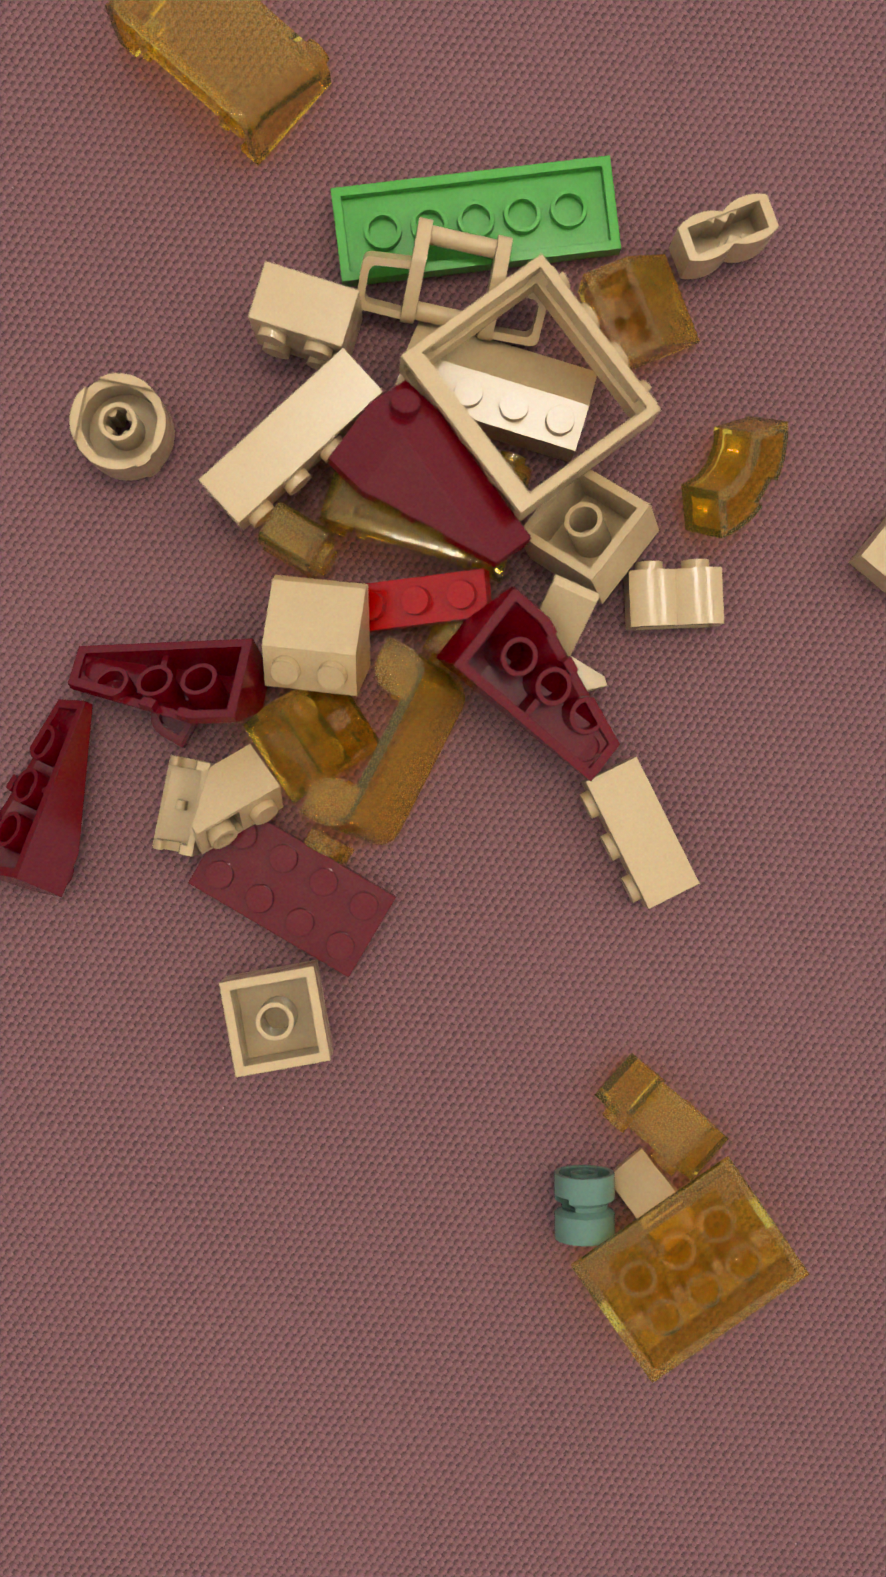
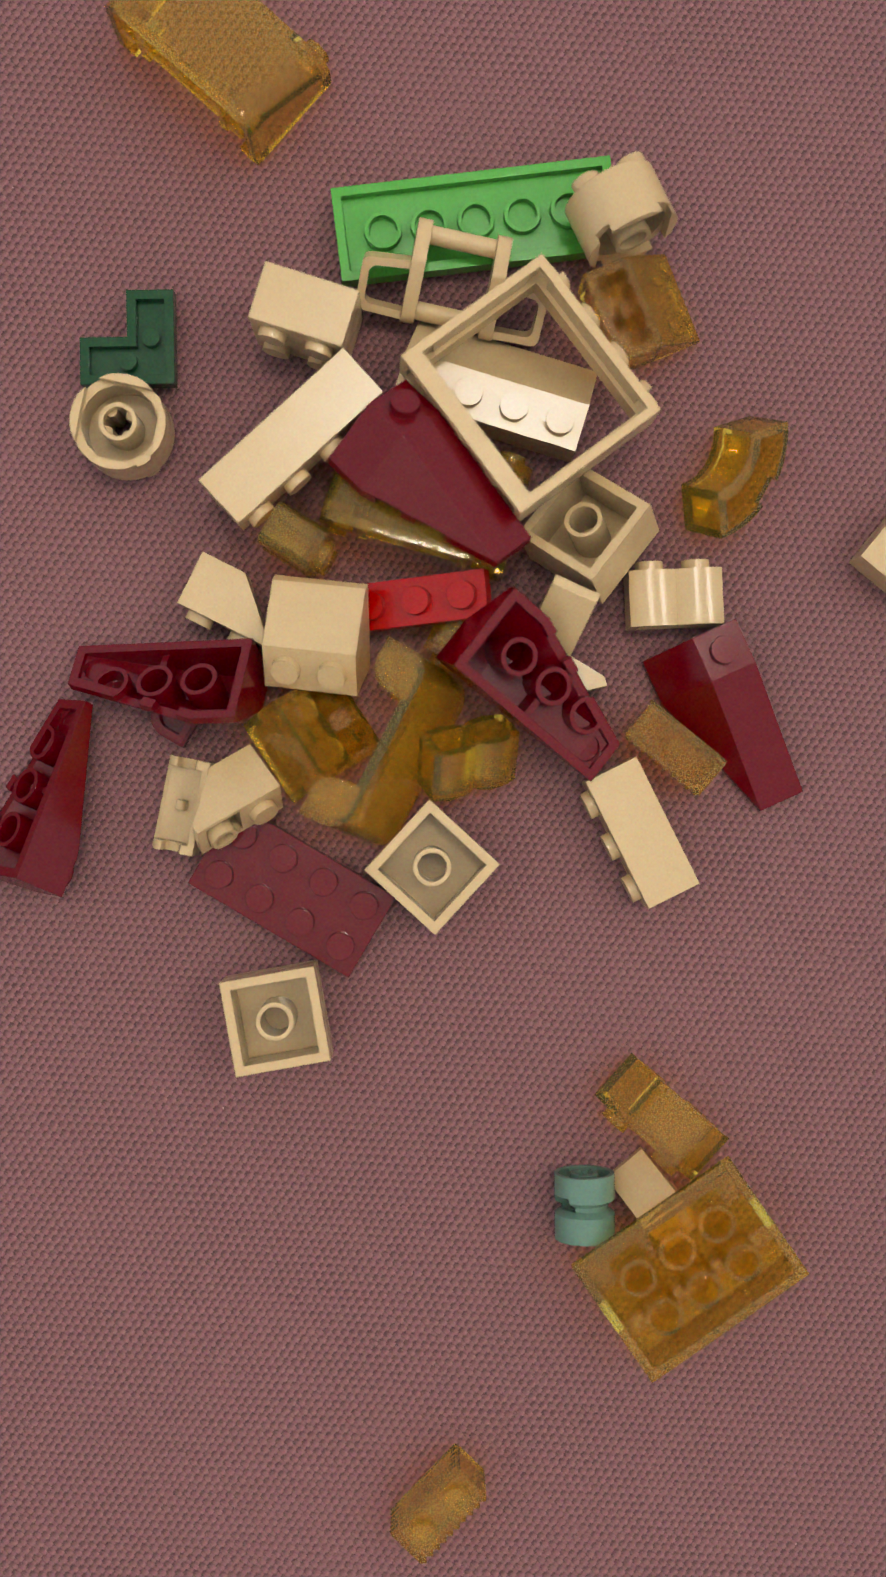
(147, 350): none -> dark green plate
(223, 597): none -> tan slope
(329, 845): clear yellow tile -> none
(432, 866): none -> tan brick
(438, 1503): none -> clear yellow brick
(467, 757): none -> clear yellow brick
(619, 210): none -> tan brick
(674, 748): none -> clear yellow brick
(721, 698): none -> dark red wedge
(723, 236): tan brick -> none

